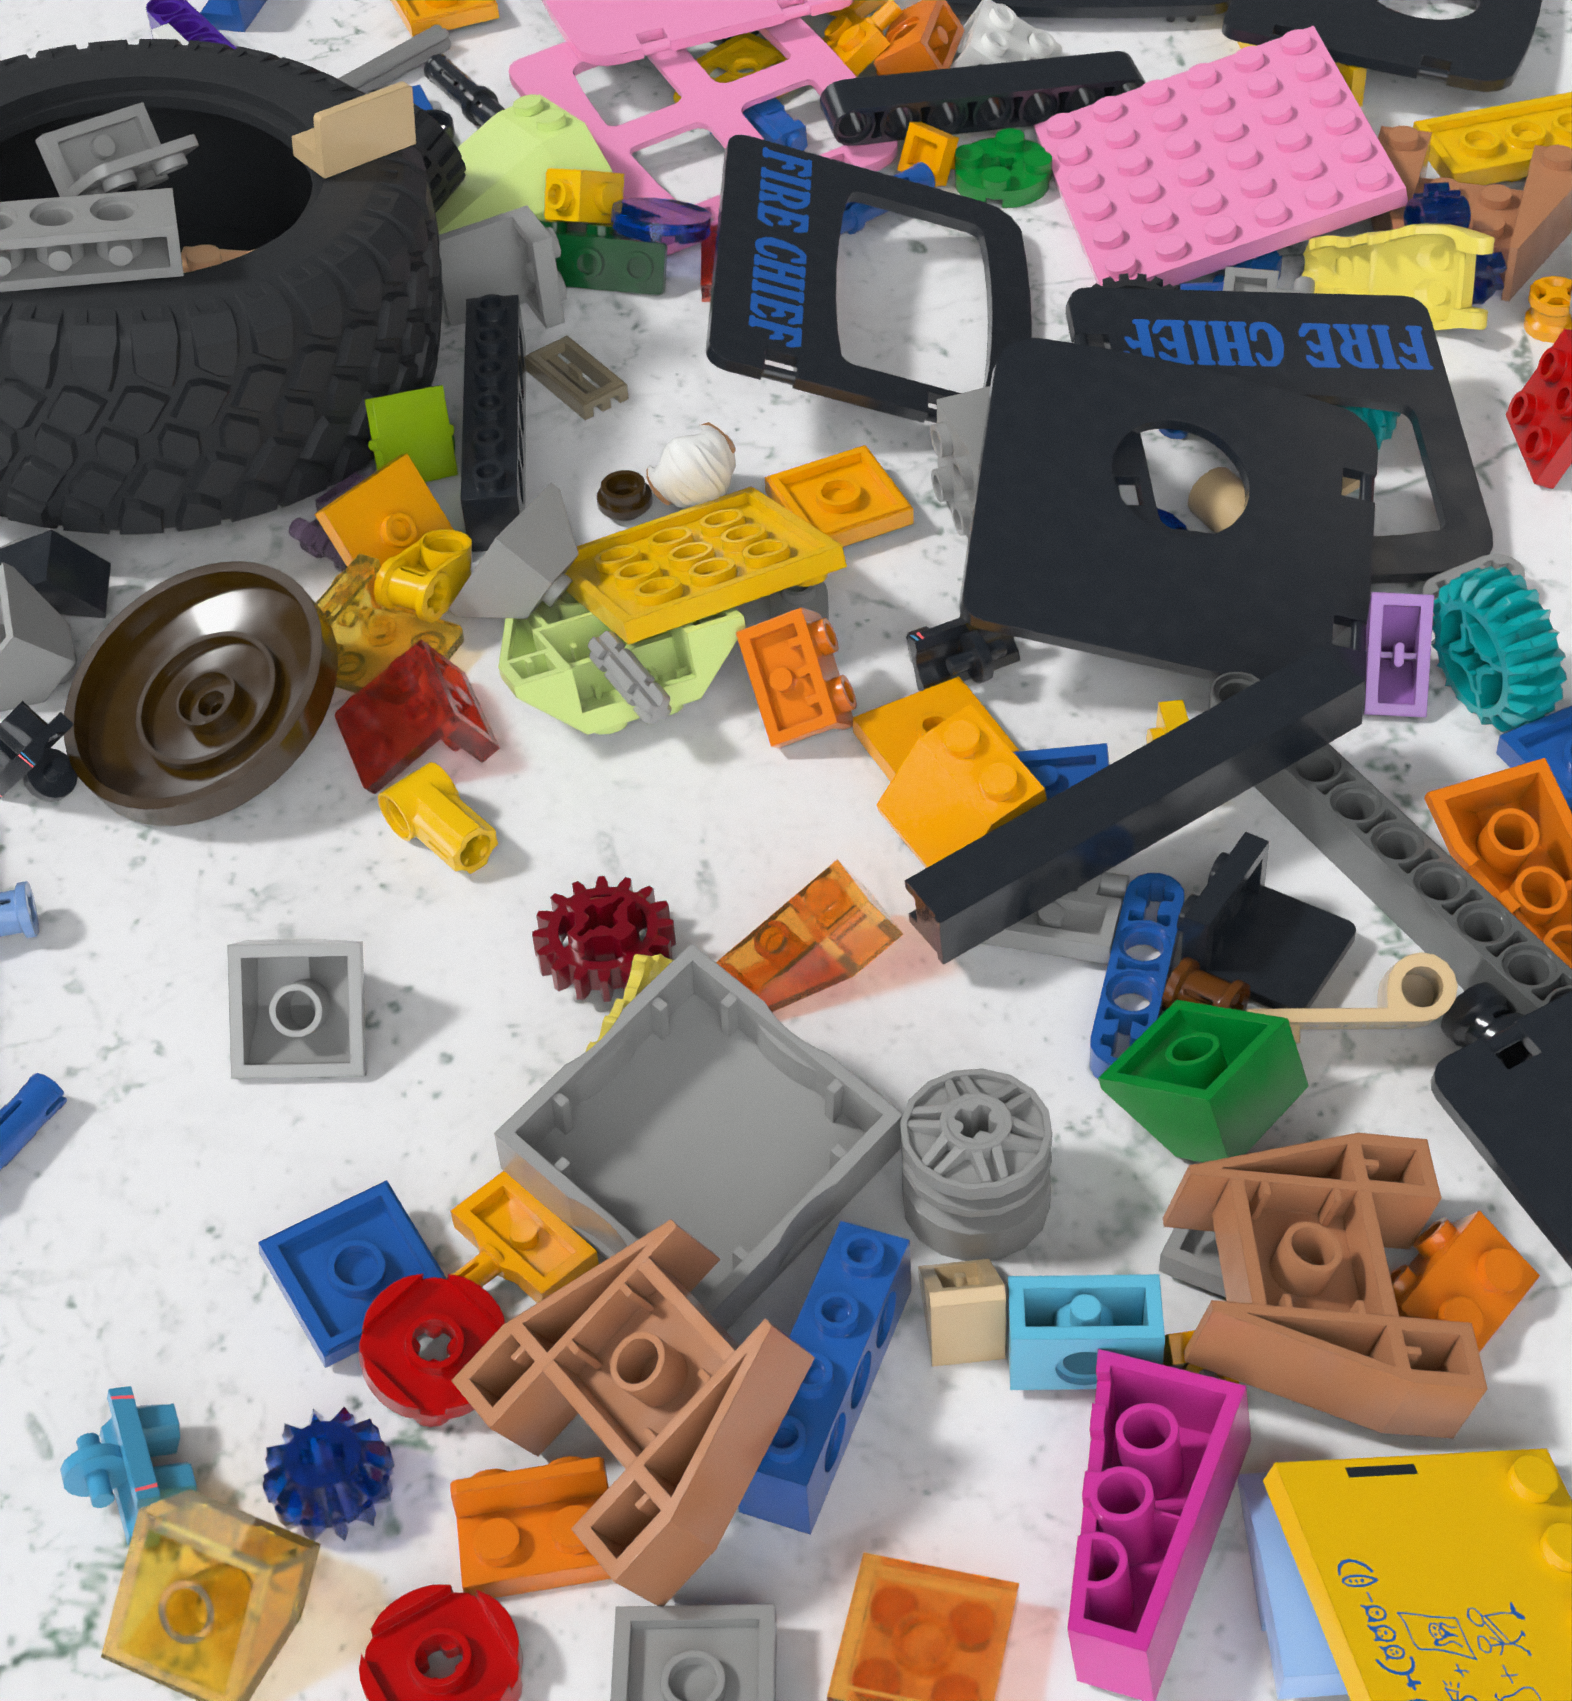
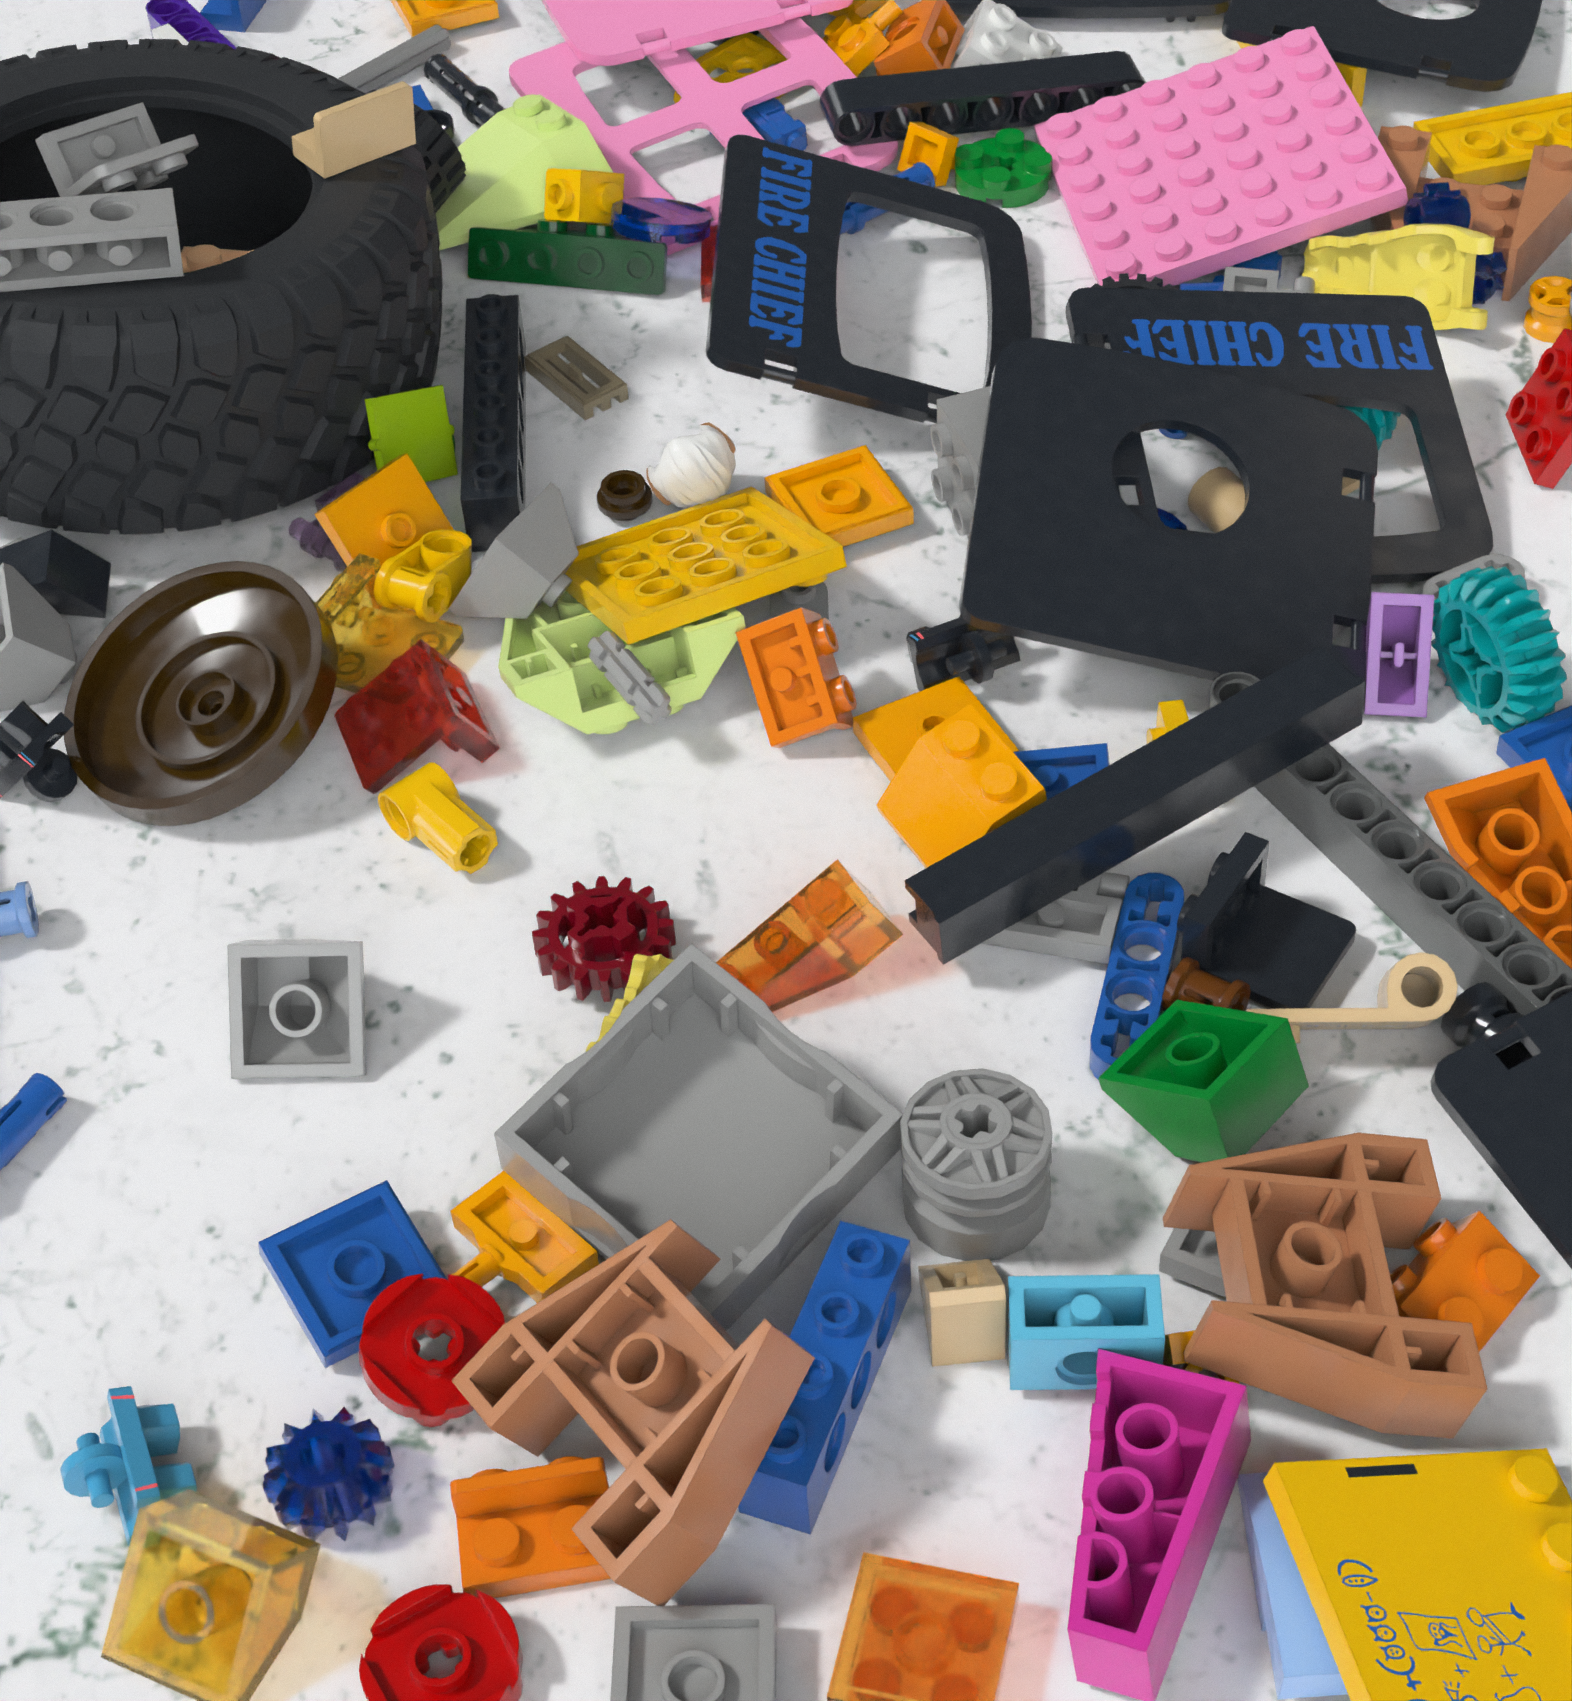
(503, 258): light grey bracket -> none

